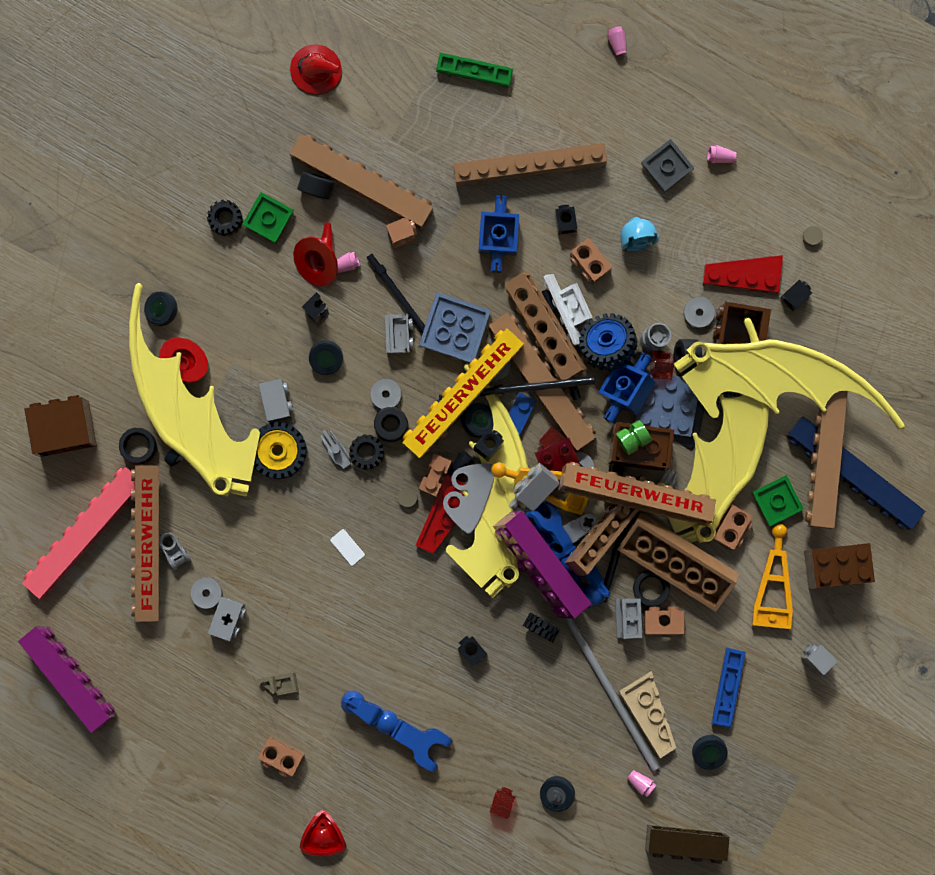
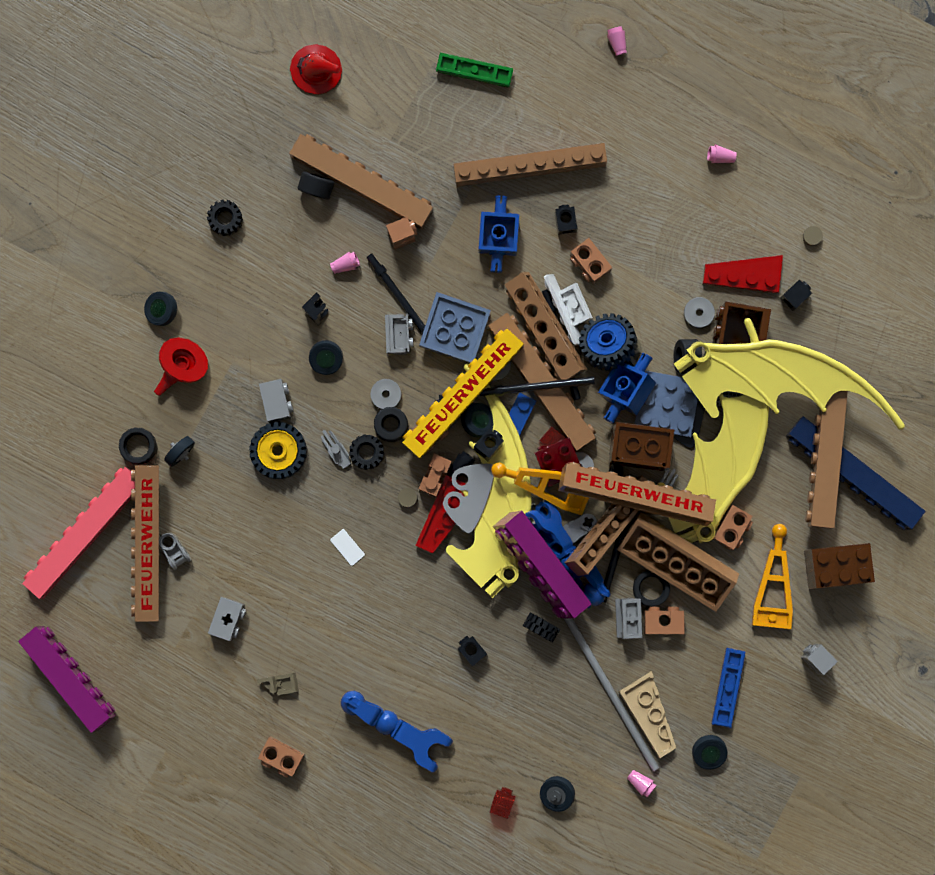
(60, 426): reddish brown container -> none
(188, 422): light yellow animal -> none
(198, 589): light grey piece -> none
(268, 217): green plate -> none
(316, 258): red piece -> none
(322, 836): red hat -> none
(533, 488): light grey brick -> none
(634, 437): bright green wheel -> none
(637, 234): medium azure cylinder -> none
(655, 337): light grey wheel -> none
(662, 365): clear red brick -> none
(667, 165): dark grey plate -> none
(687, 843): dark brown brick -> none
(777, 500): green plate -> none

